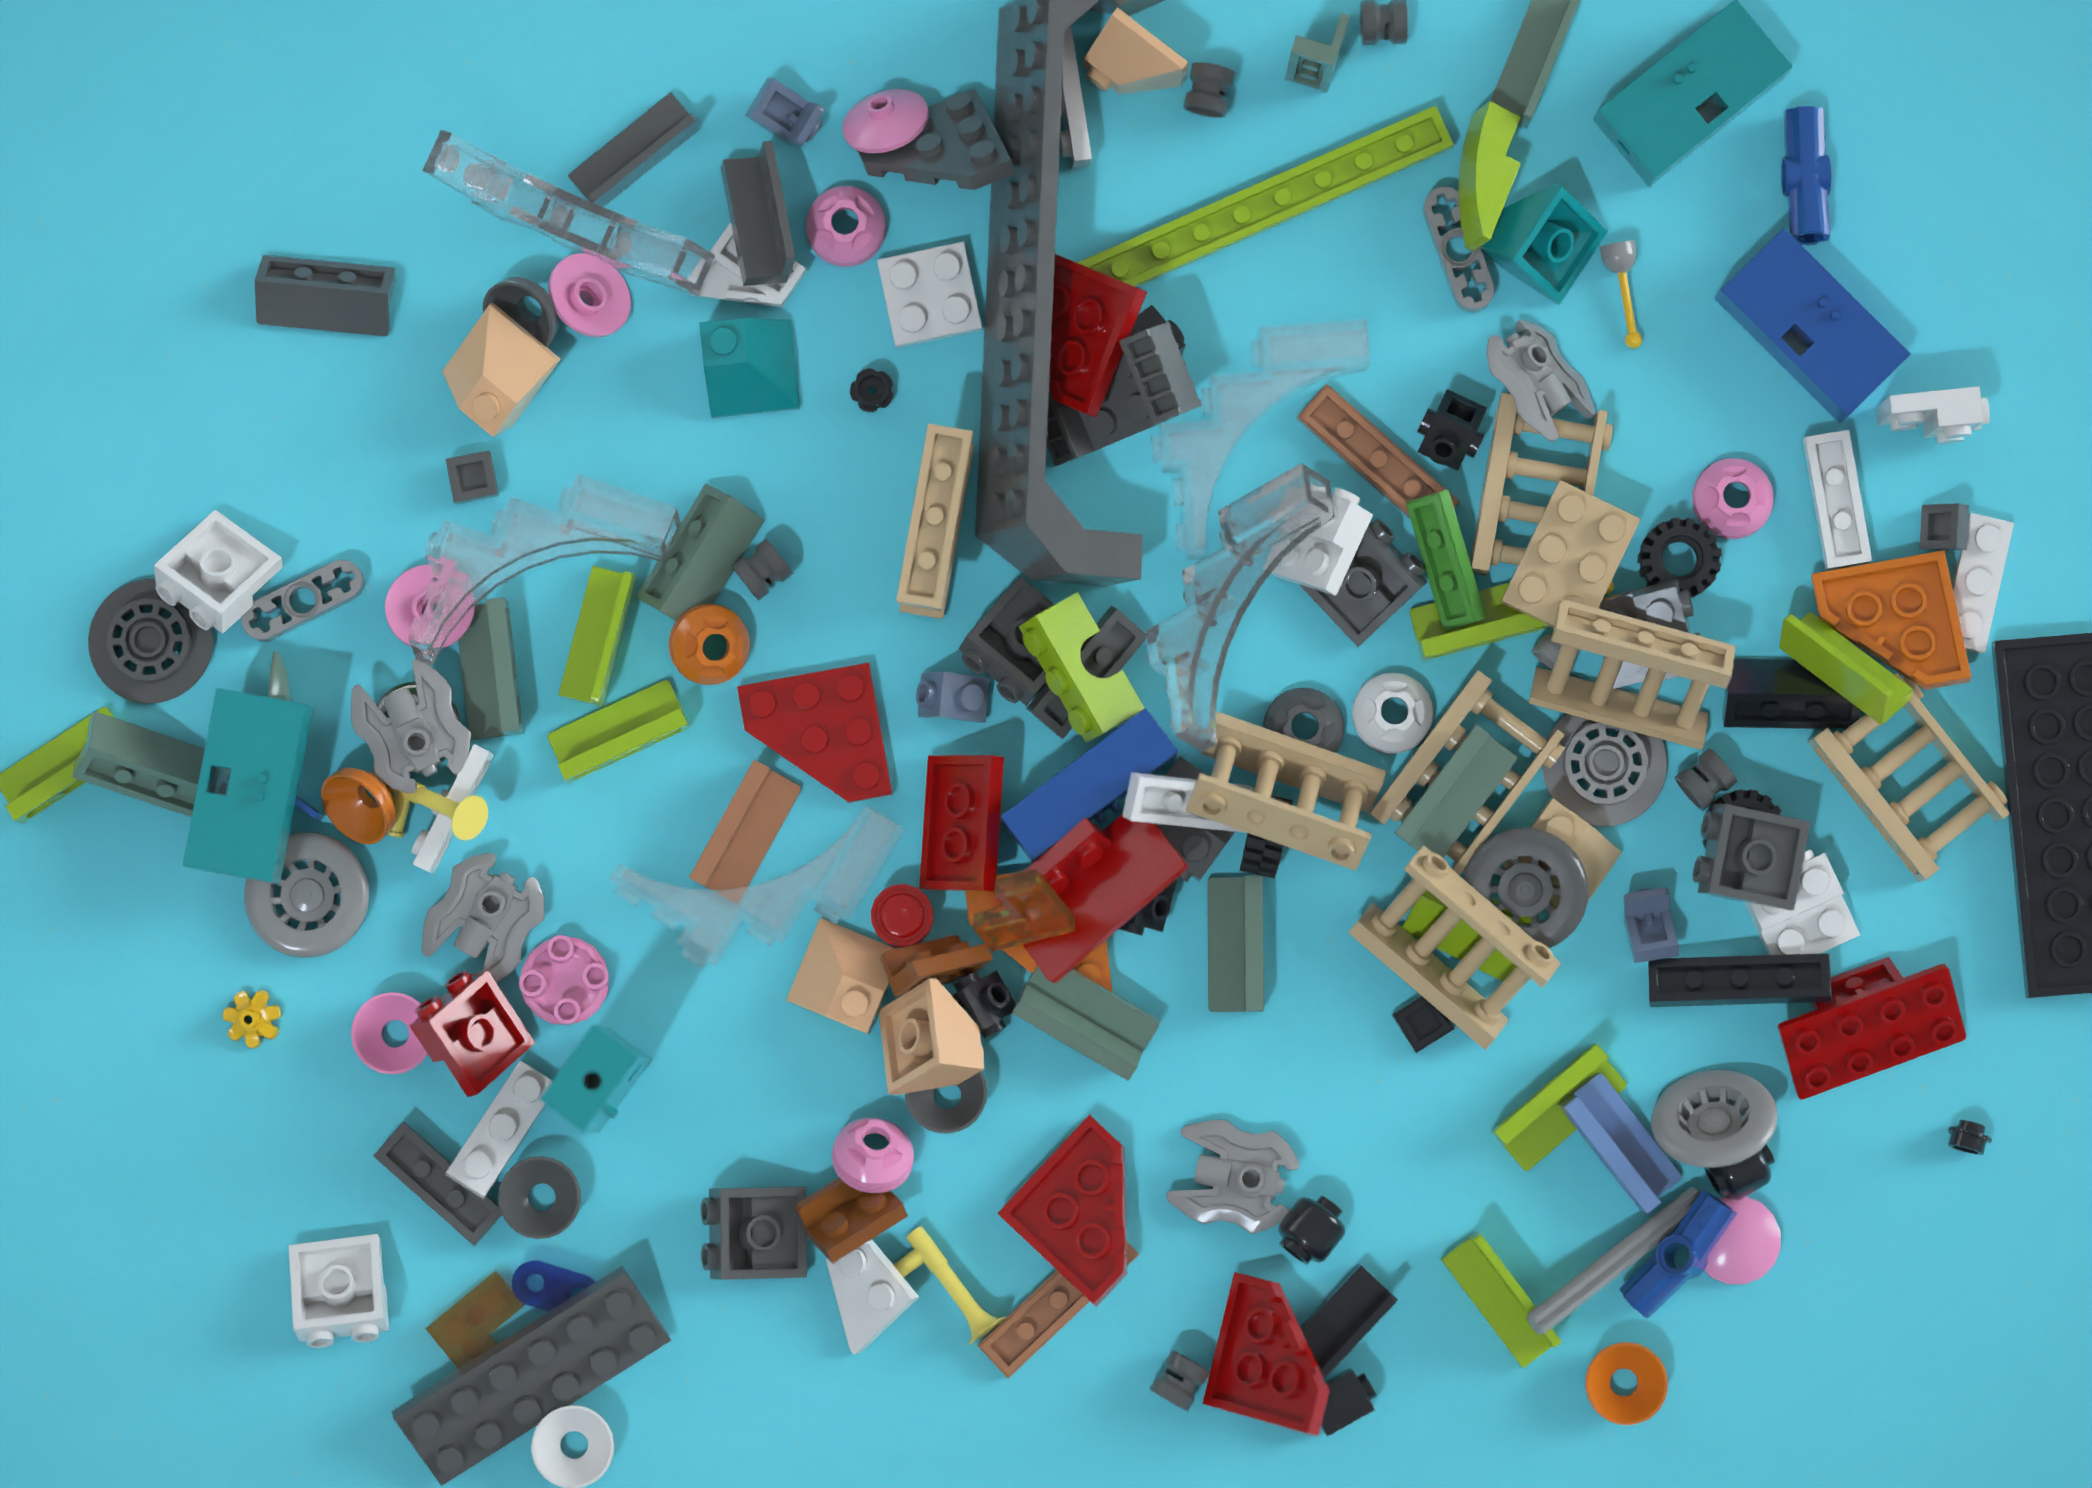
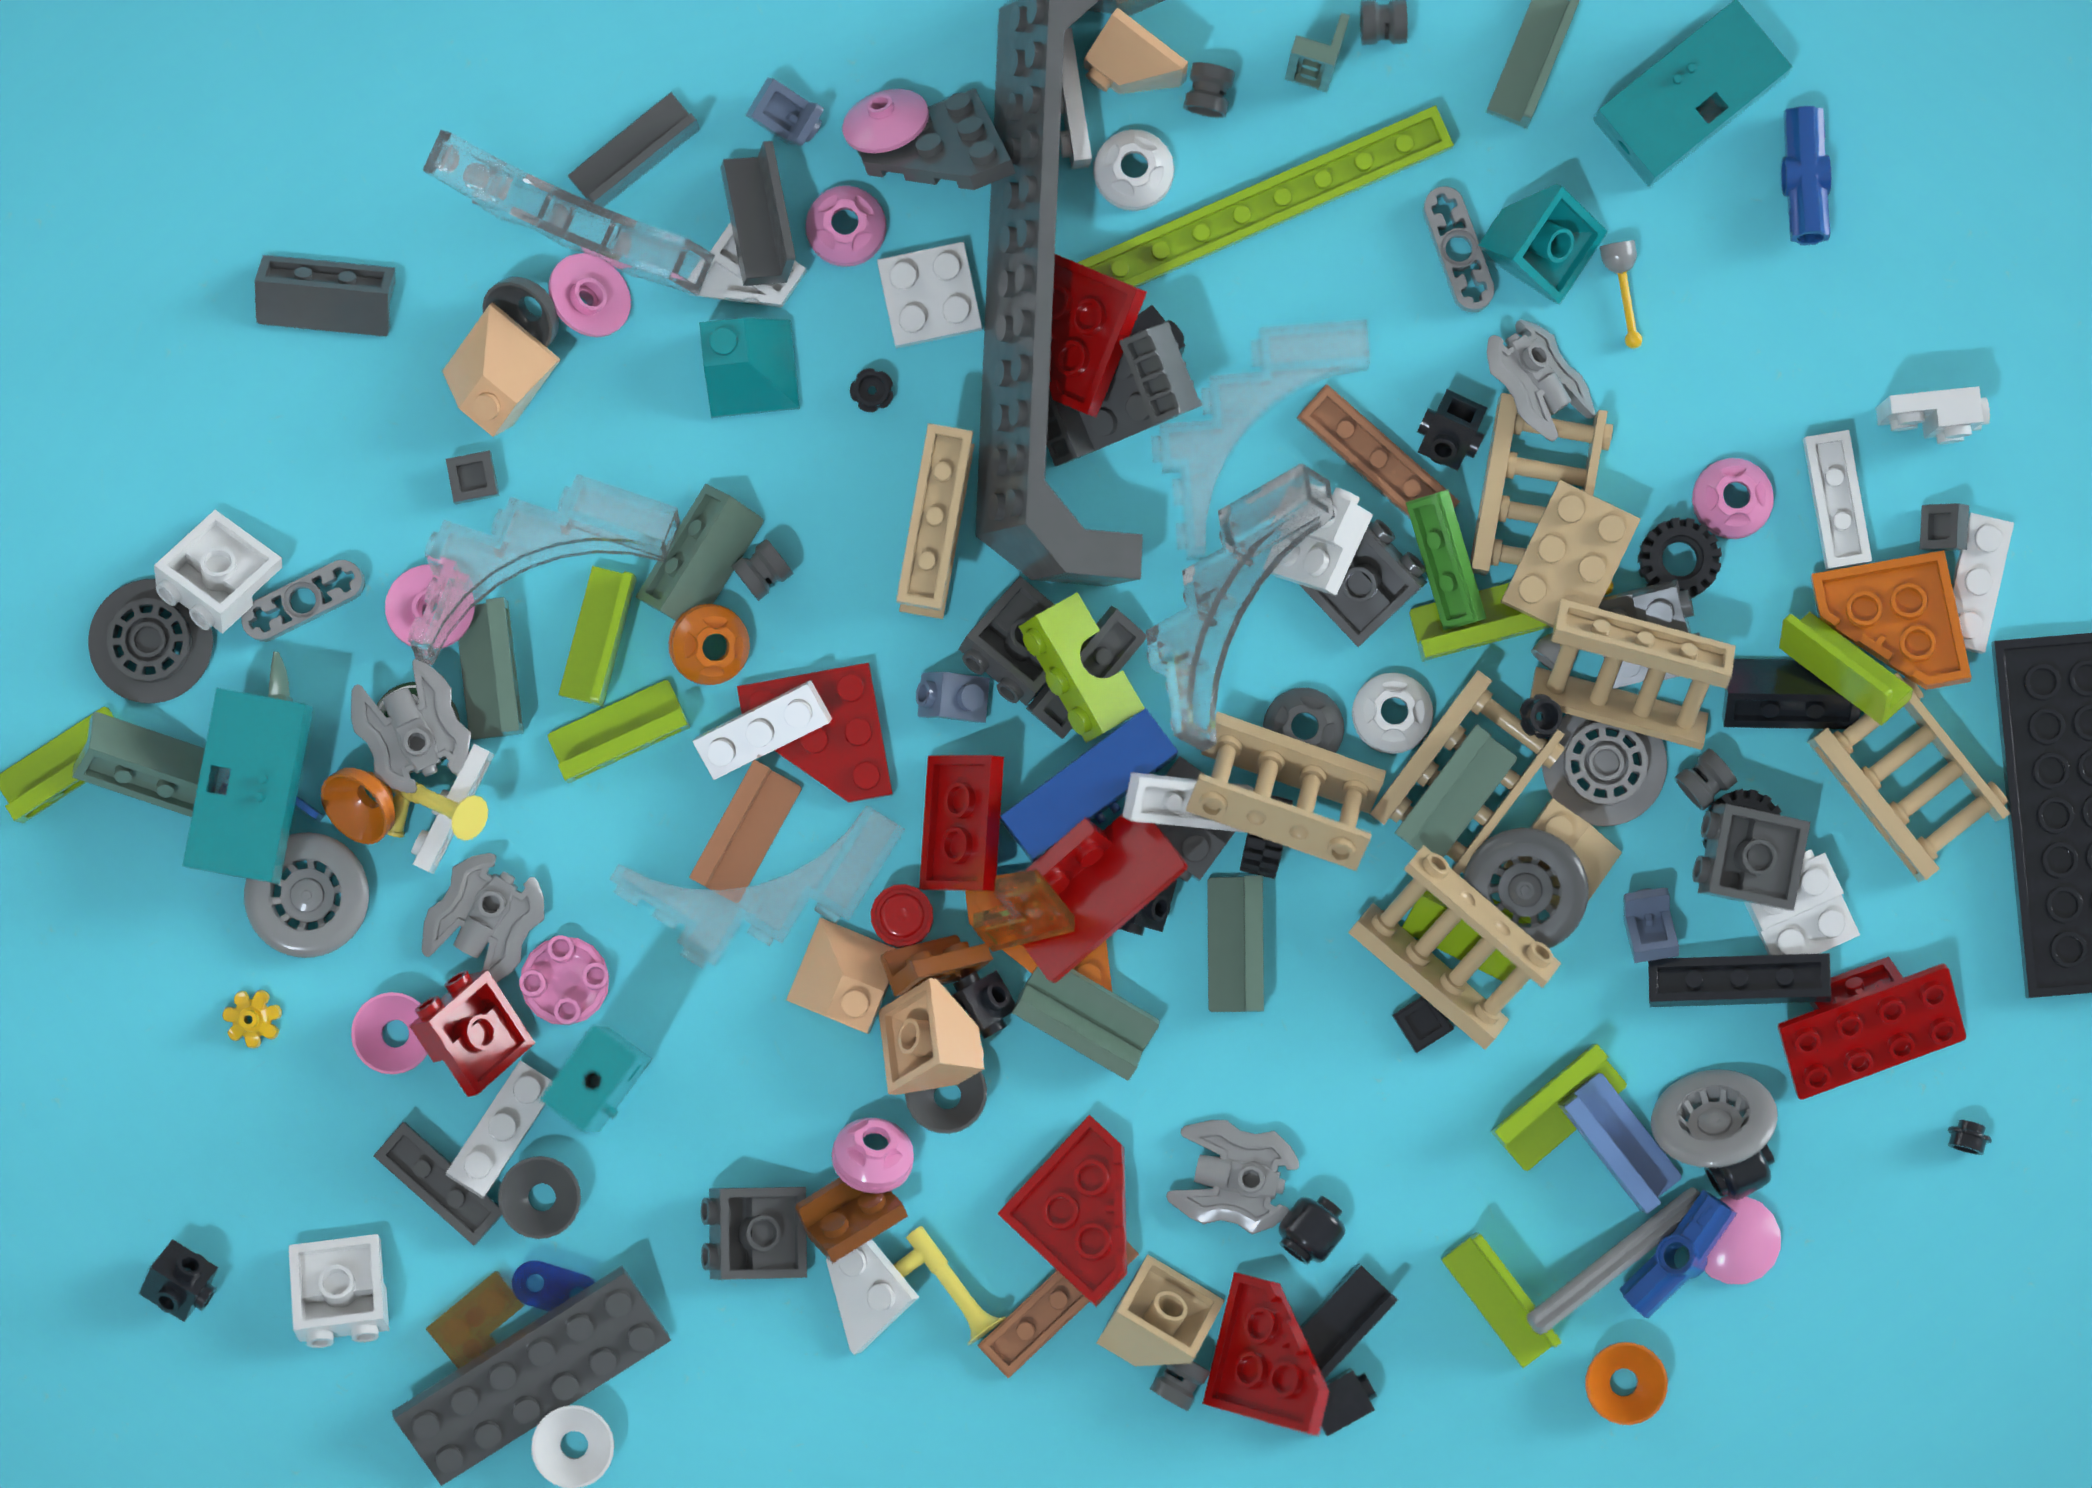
(179, 1281): none -> black brick
(762, 730): none -> white plate
(1129, 192): none -> white piece
(1160, 1317): none -> tan slope
(1486, 172): lime slope -> none
(1550, 716): none -> black plate
(1812, 325): blue brick -> none

